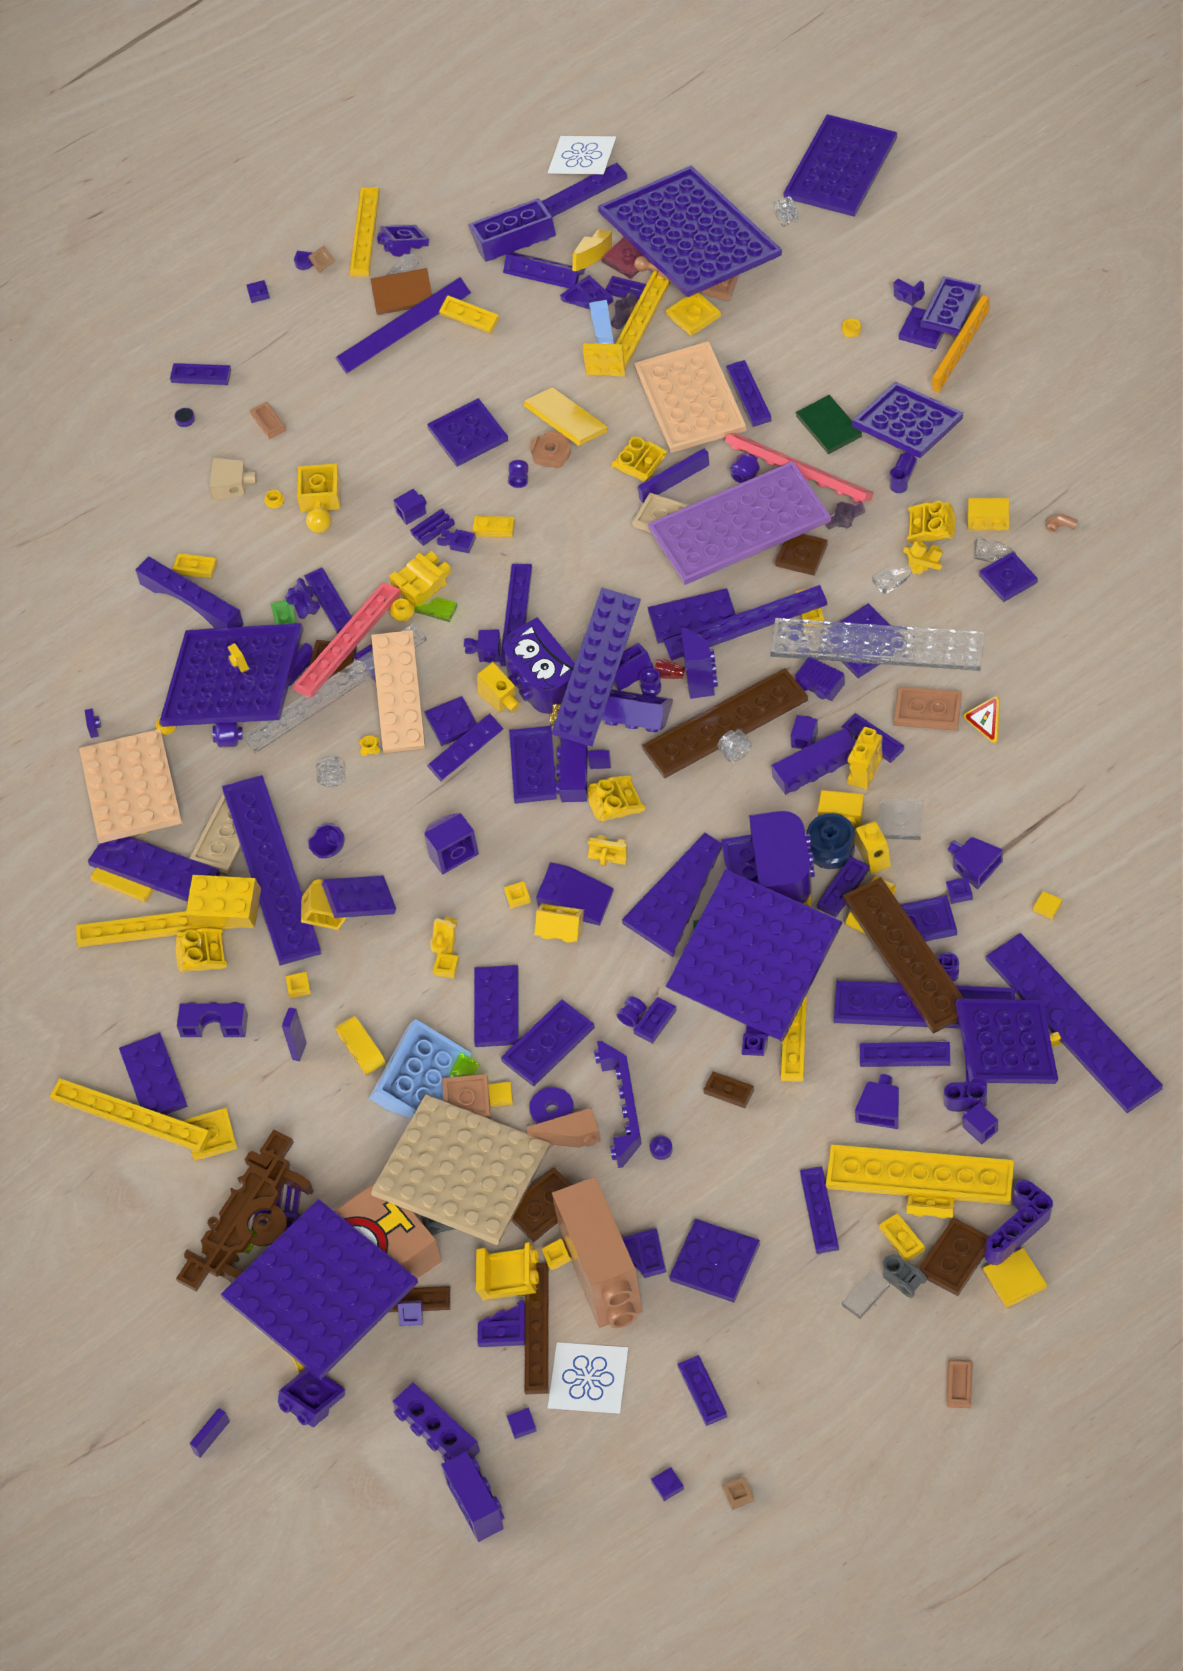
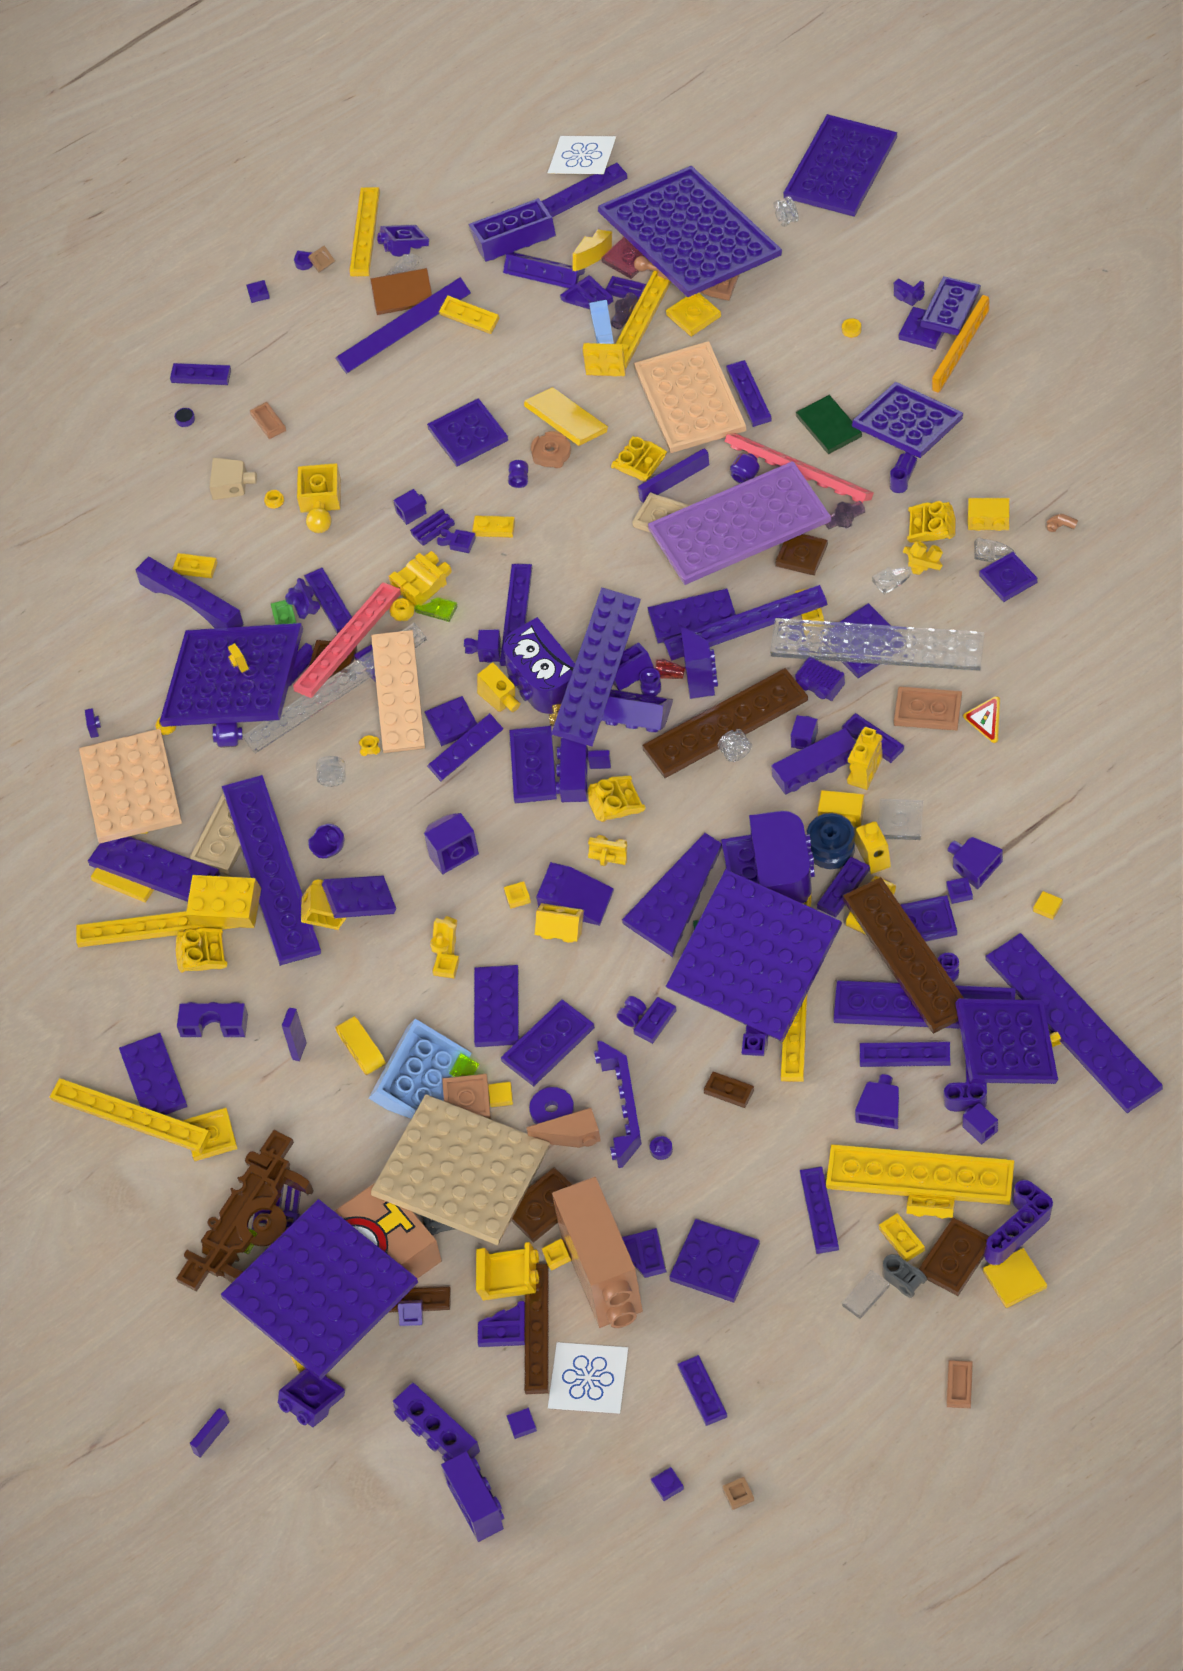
(298, 985): yellow plate -> none

